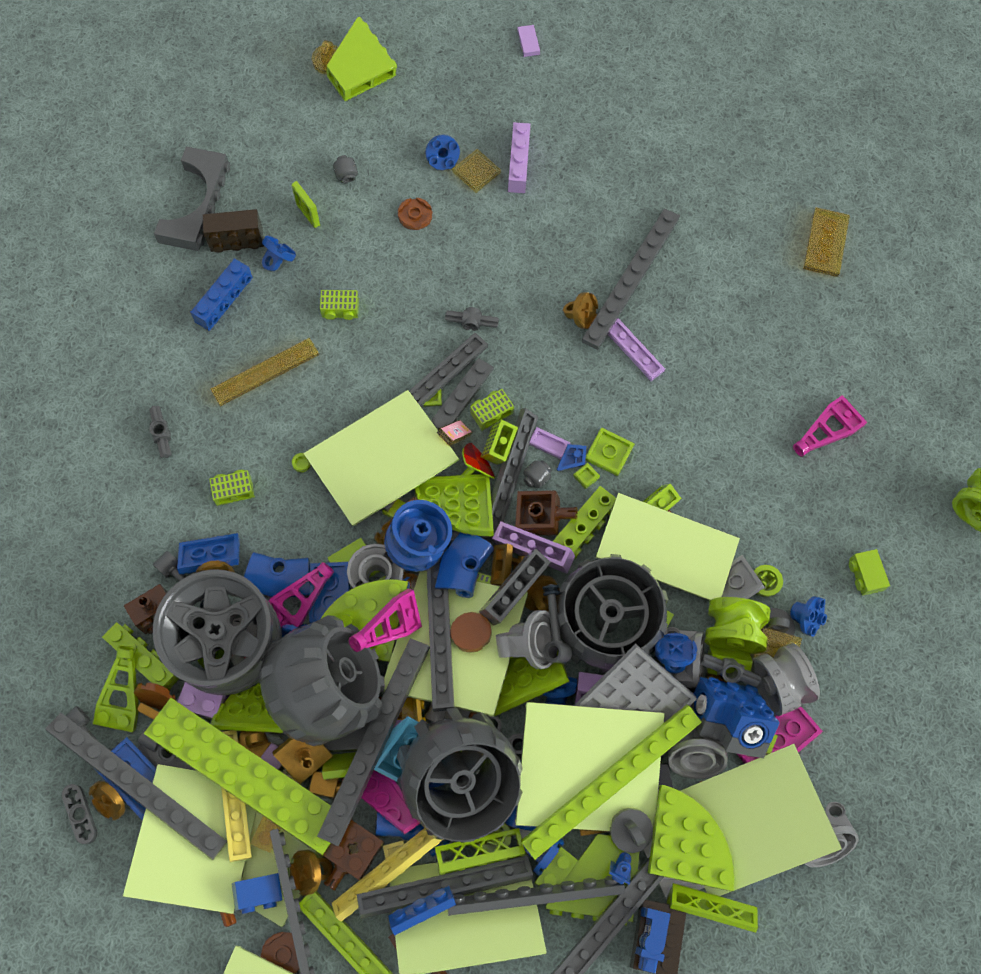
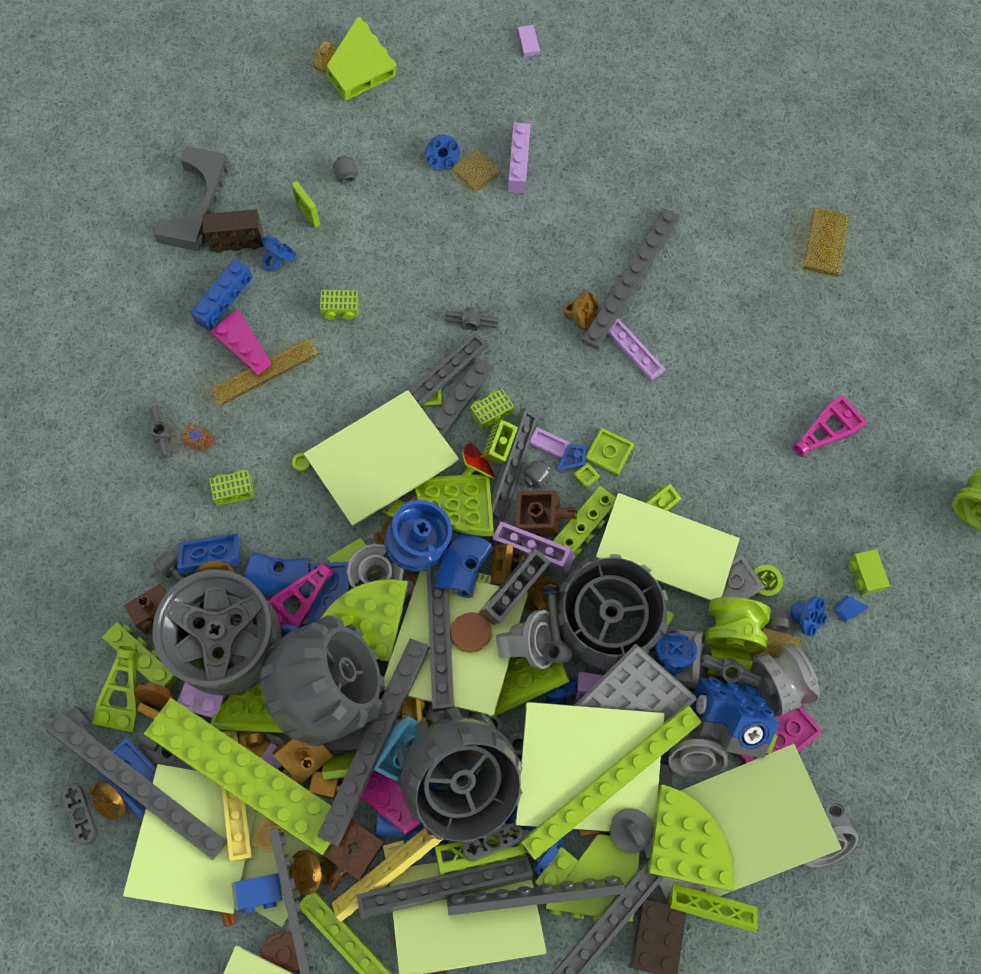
(197, 438): none -> clear orange brick
(241, 341): none -> dark pink wing
(408, 617): dark pink plate -> none
(415, 213): dark orange tile -> none
(421, 910): blue plate -> none
(454, 432): tile -> none
(510, 842): none -> dark grey beam
(621, 869): blue hinge -> none
(653, 939): blue hips -> none
(849, 608): none -> blue piece

